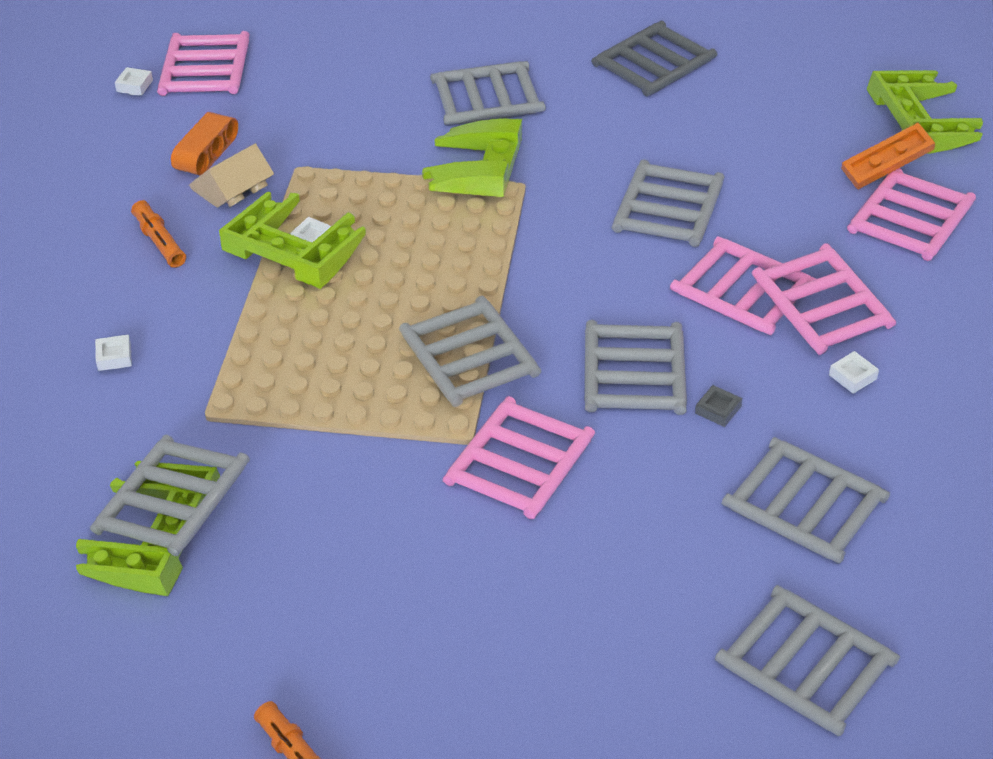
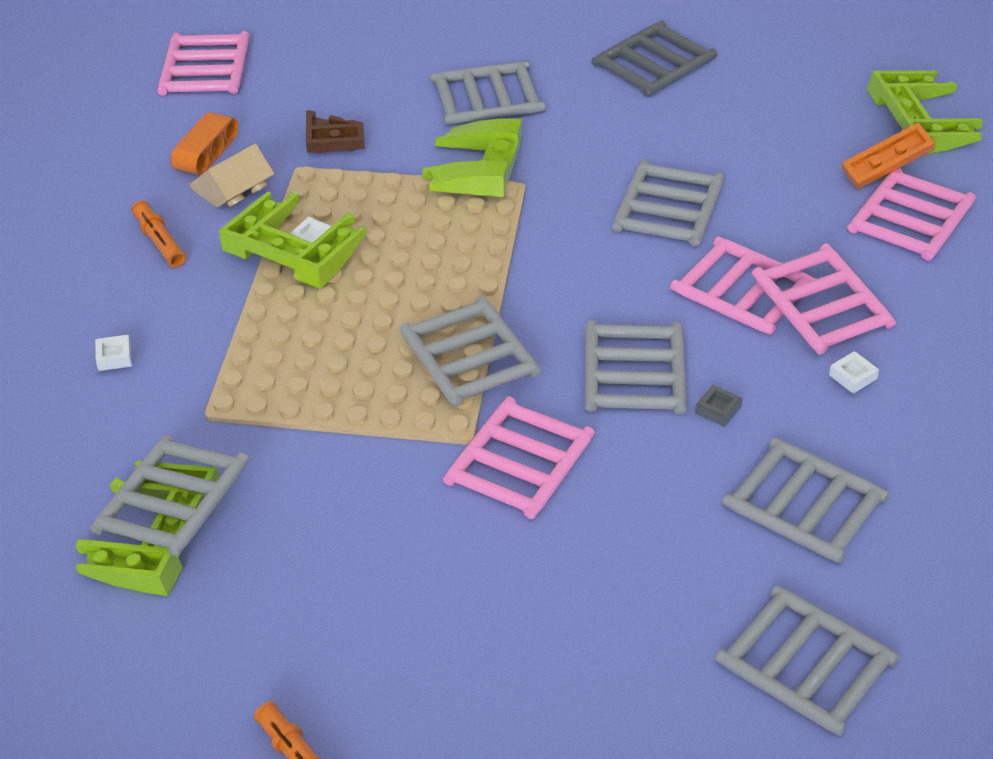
(133, 81): white plate -> none
(333, 134): none -> reddish brown wing

